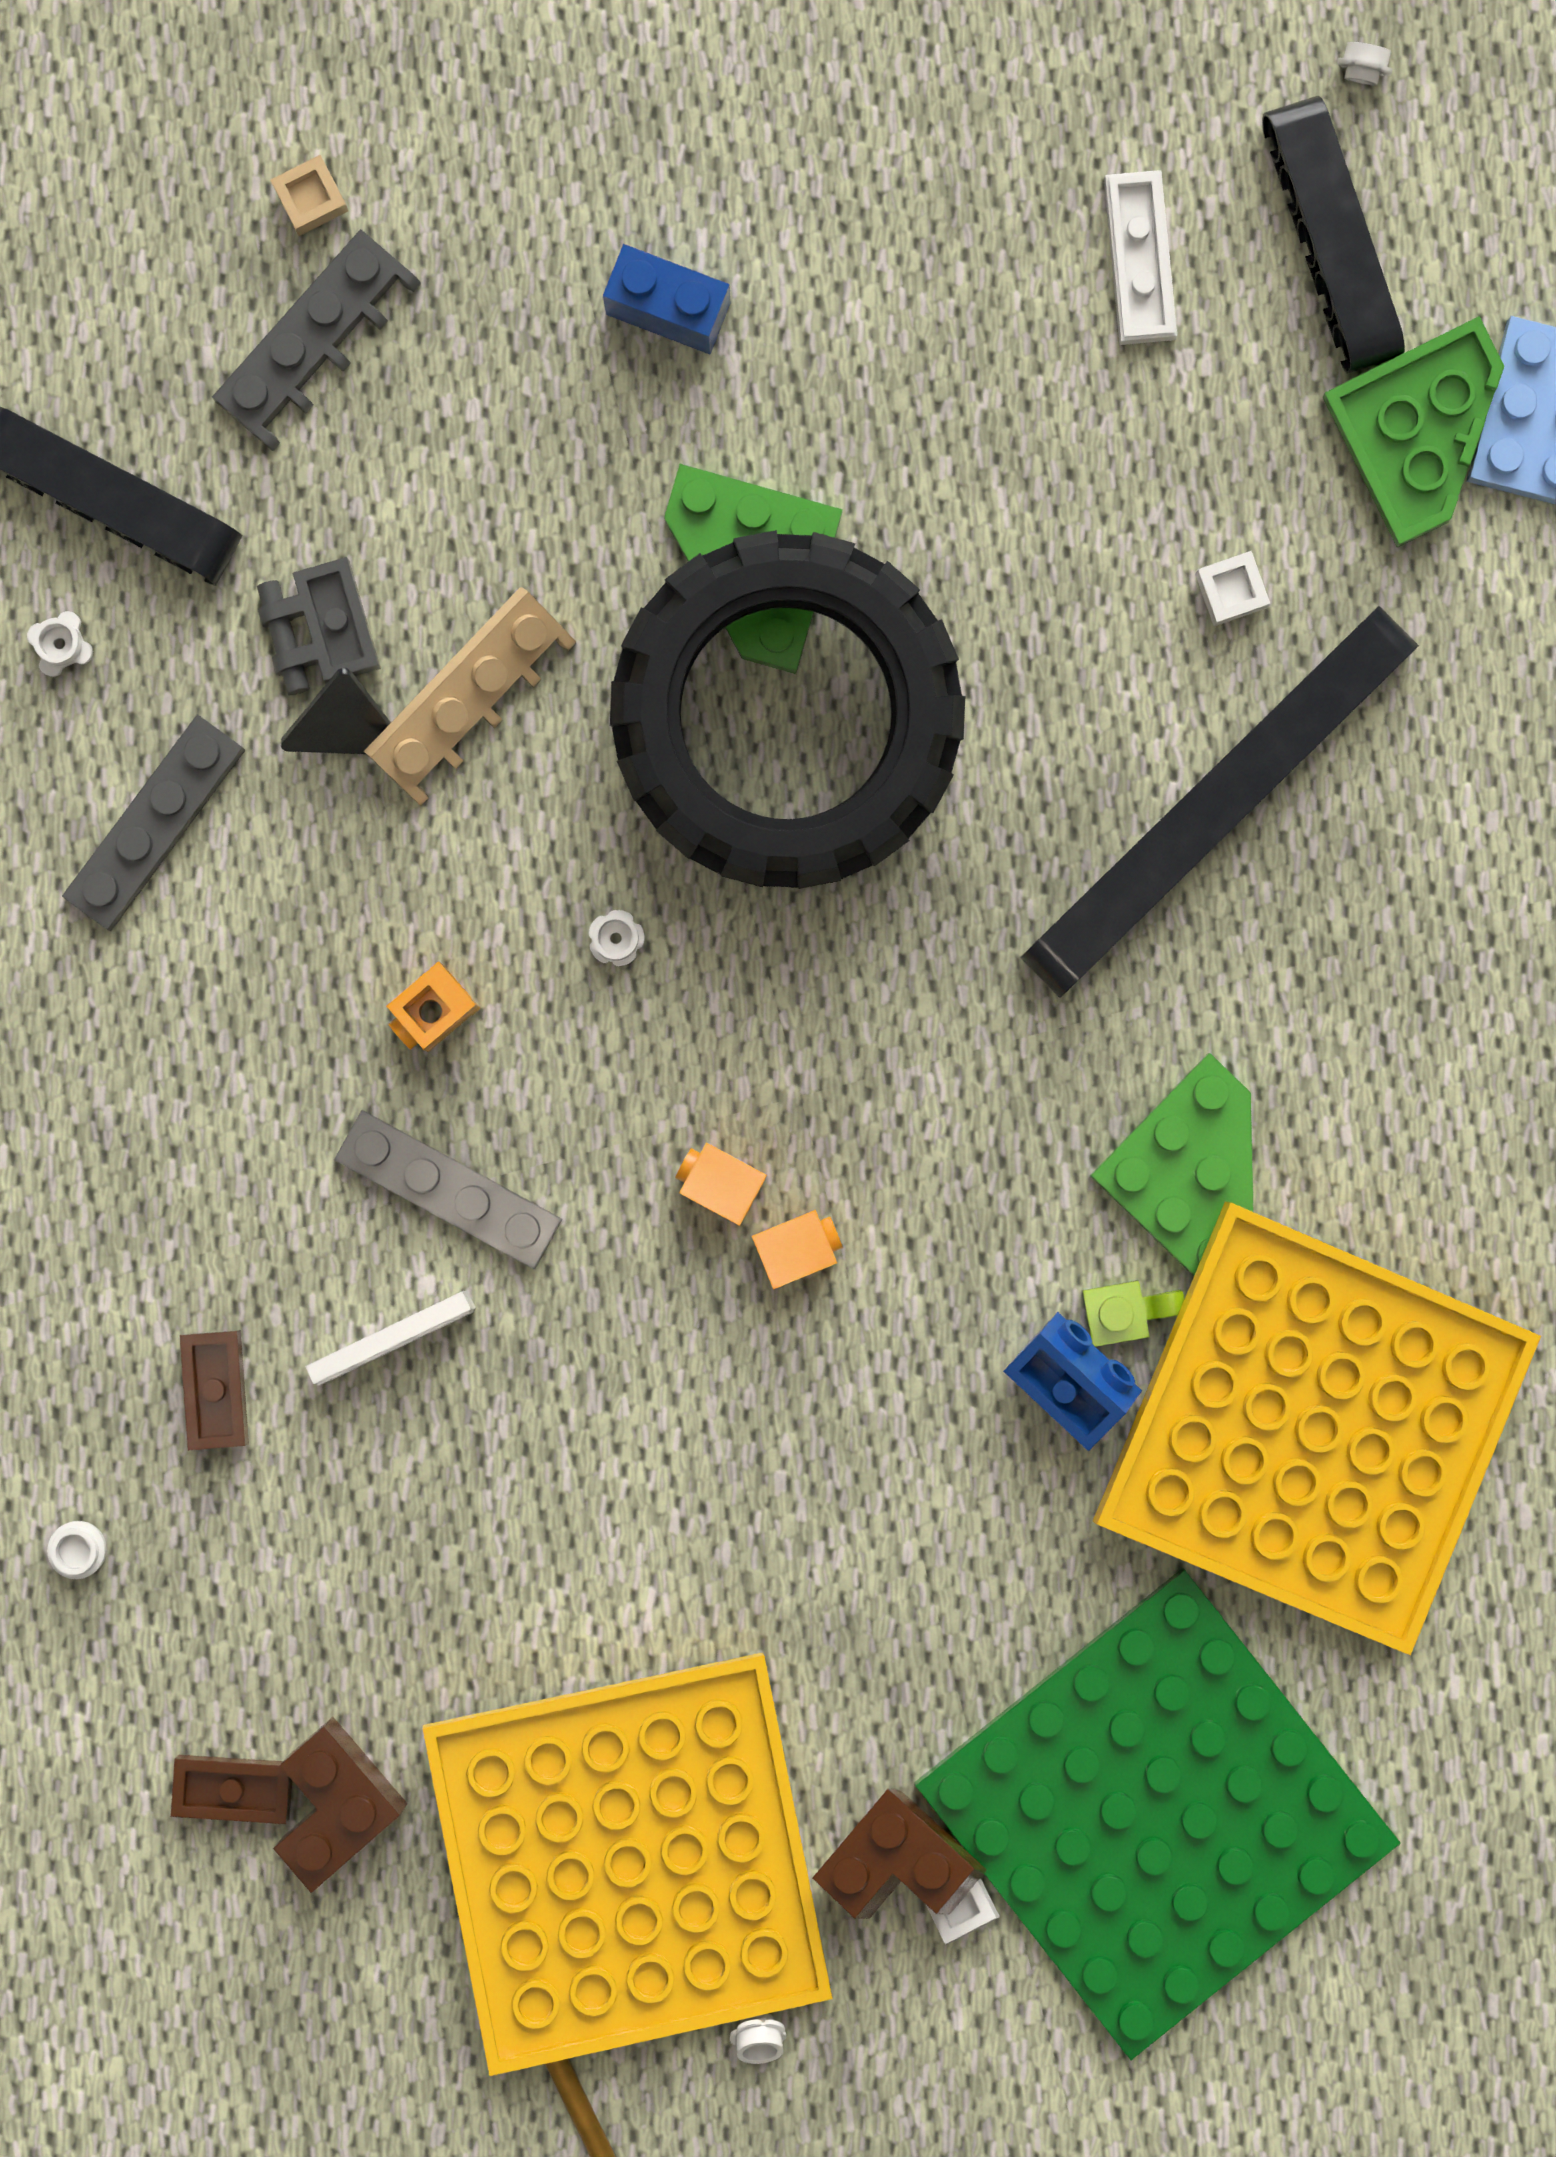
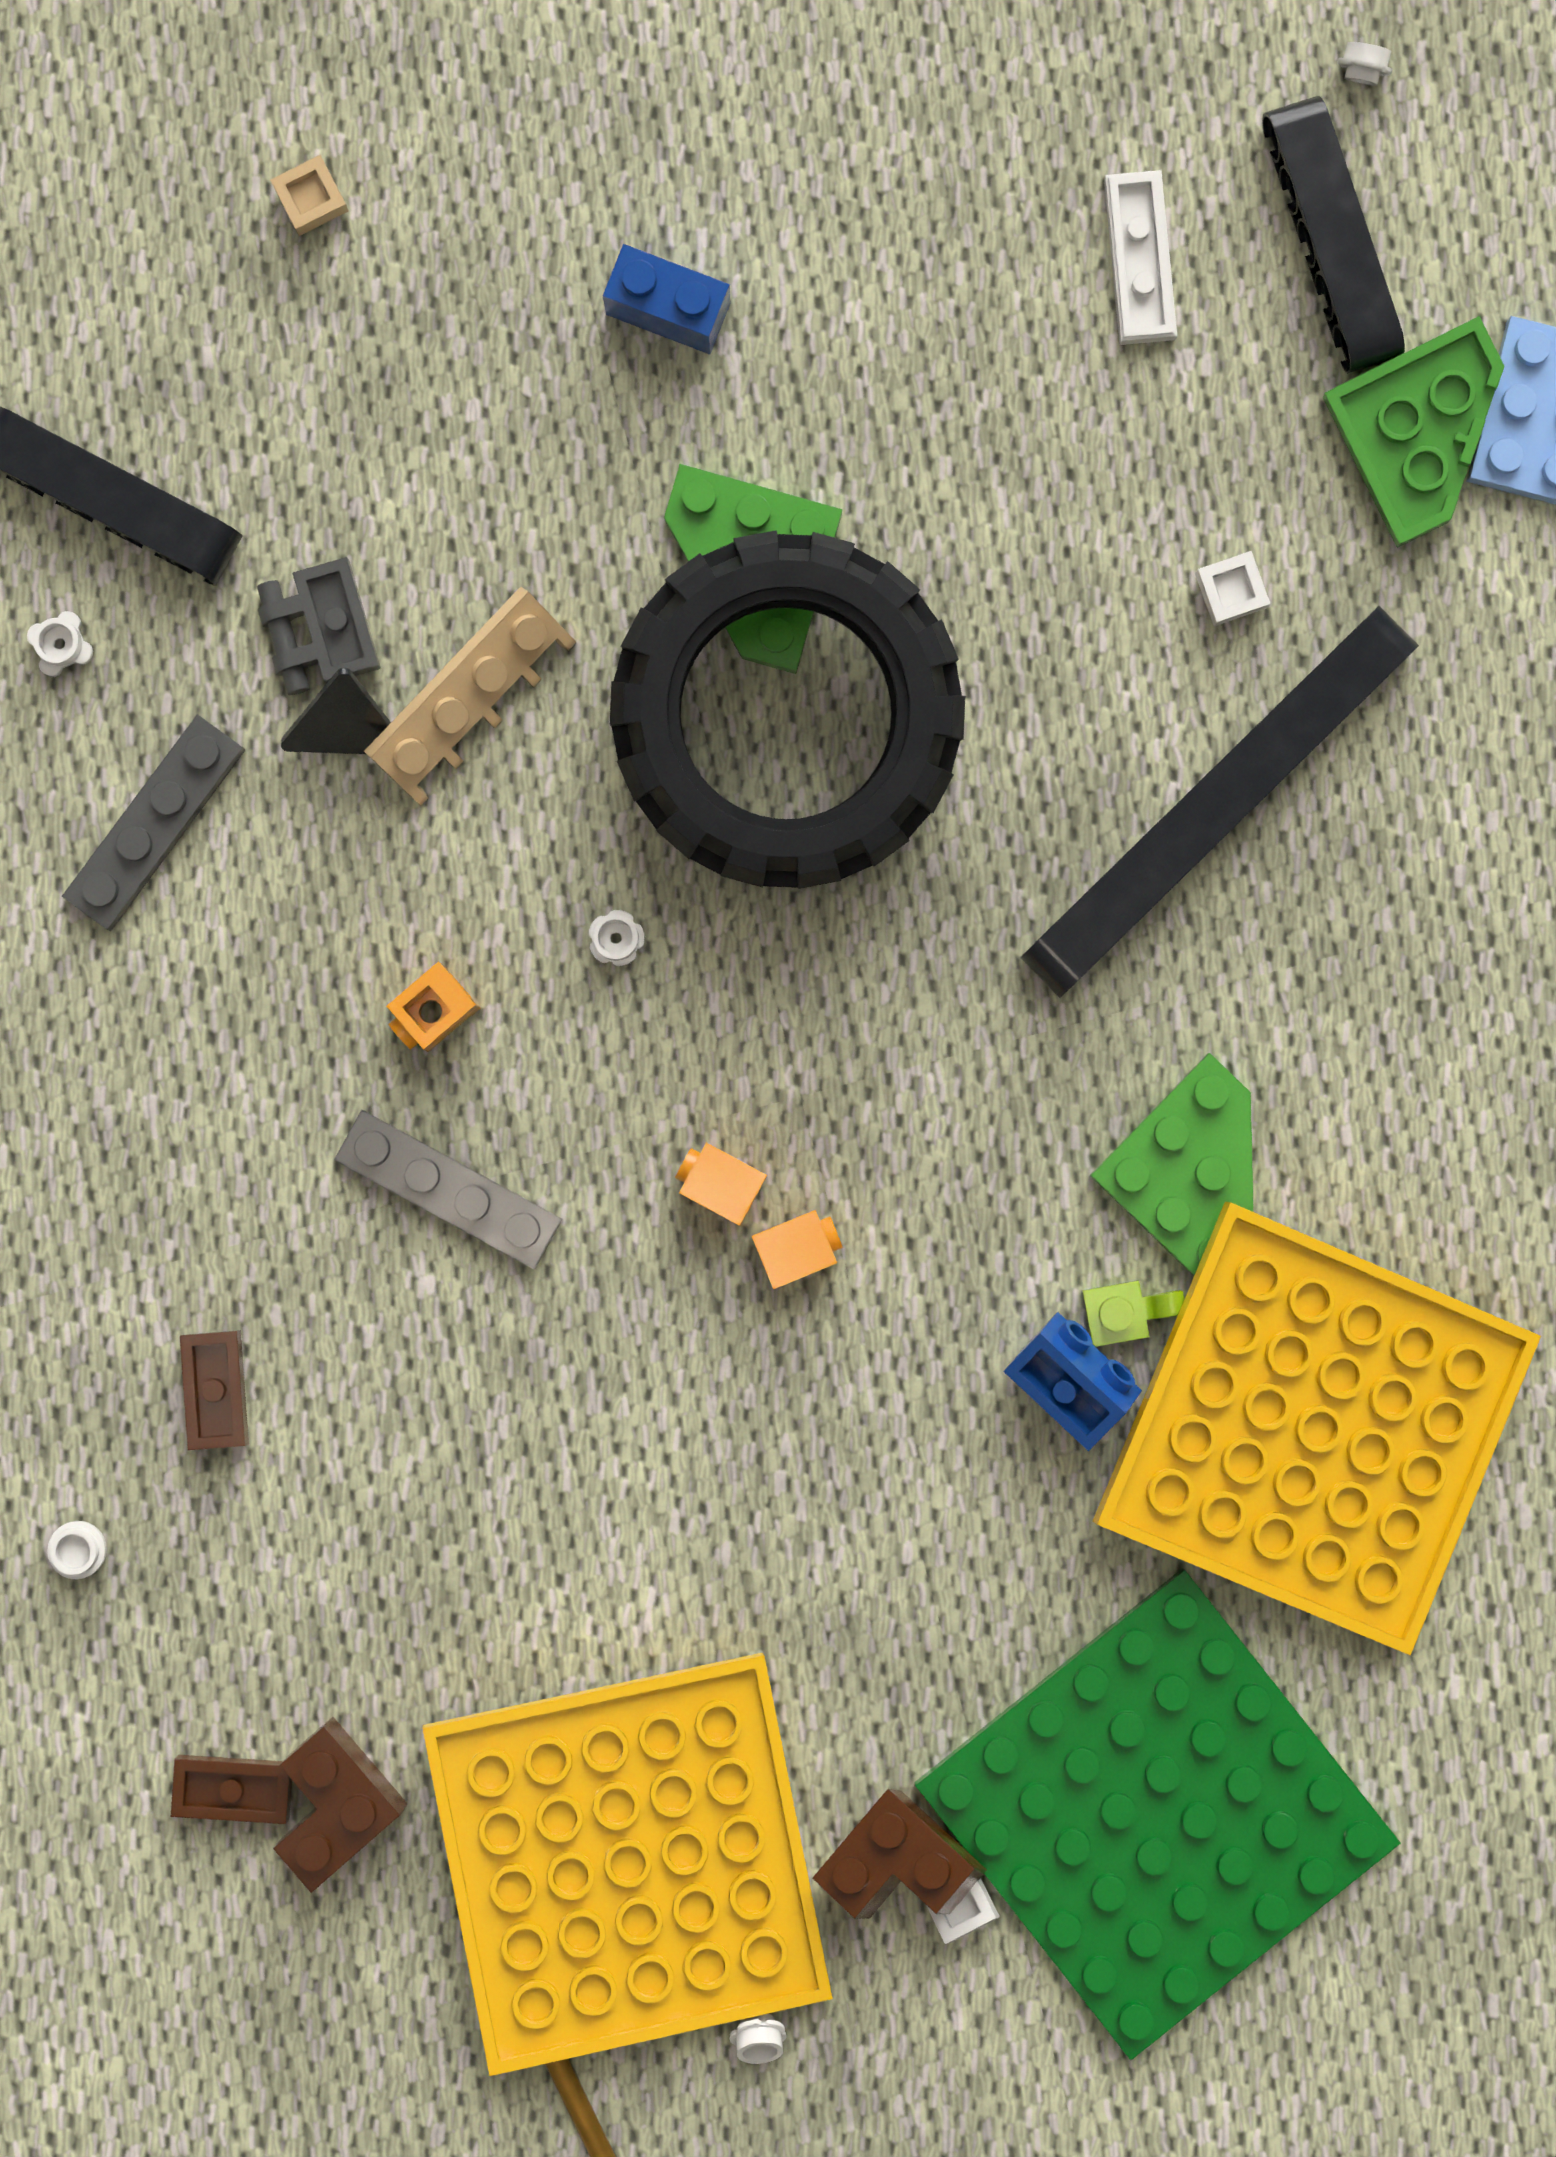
(311, 335): dark grey hinge -> none
(391, 1338): white tile -> none

